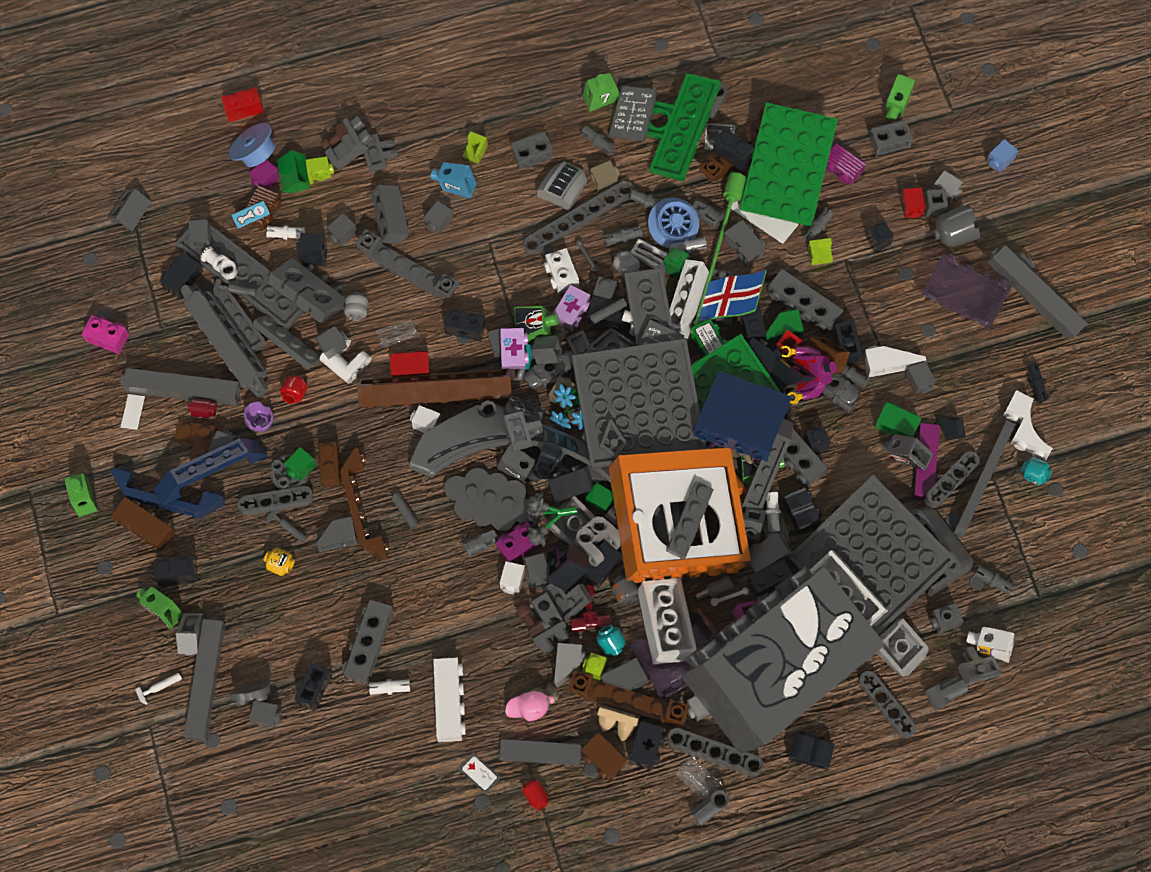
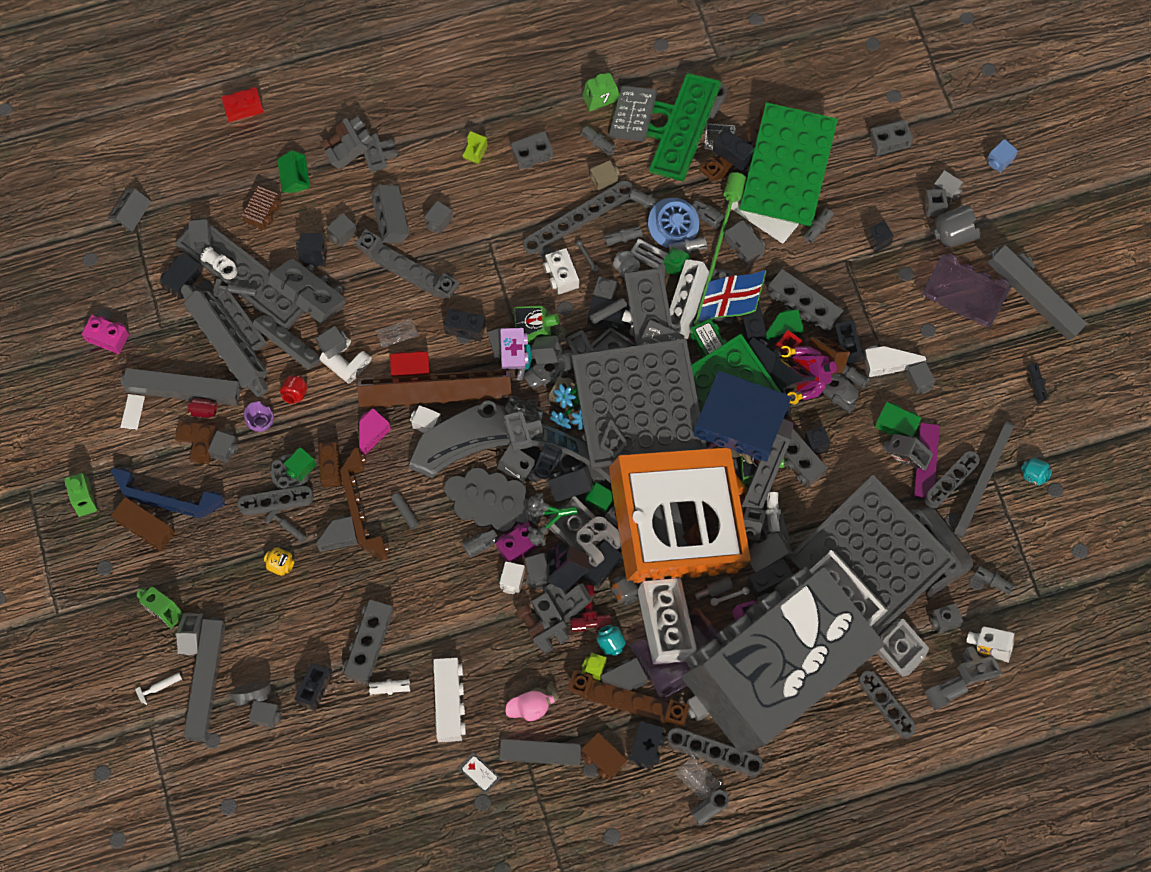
(175, 570): black brick -> none
(207, 464): dark blue slope -> none
(250, 214): medium azure sticker -> none
(253, 145): medium blue piece -> none
(264, 175): magenta brick -> none
(284, 232): white pin -> none
(319, 169): lime brick -> none
(356, 306): light grey piece -> none
(371, 430): none -> dark pink slope
(455, 179): dark azure torso -> none
(535, 794): red brick -> none
(562, 185): light grey slope -> none
(568, 659): light grey slope -> none
(572, 307): lavender brick -> none
(626, 720): tan tile -> none
(689, 520): dark grey plate -> none
(801, 510): black brick -> none
(811, 751): black brick -> none
(820, 251): lime panel -> none
(844, 164): magenta brick -> none
(899, 97): bright green torso -> none
(913, 202): red brick -> none
(951, 427): black piece -> none
(1025, 437): white arch -> none

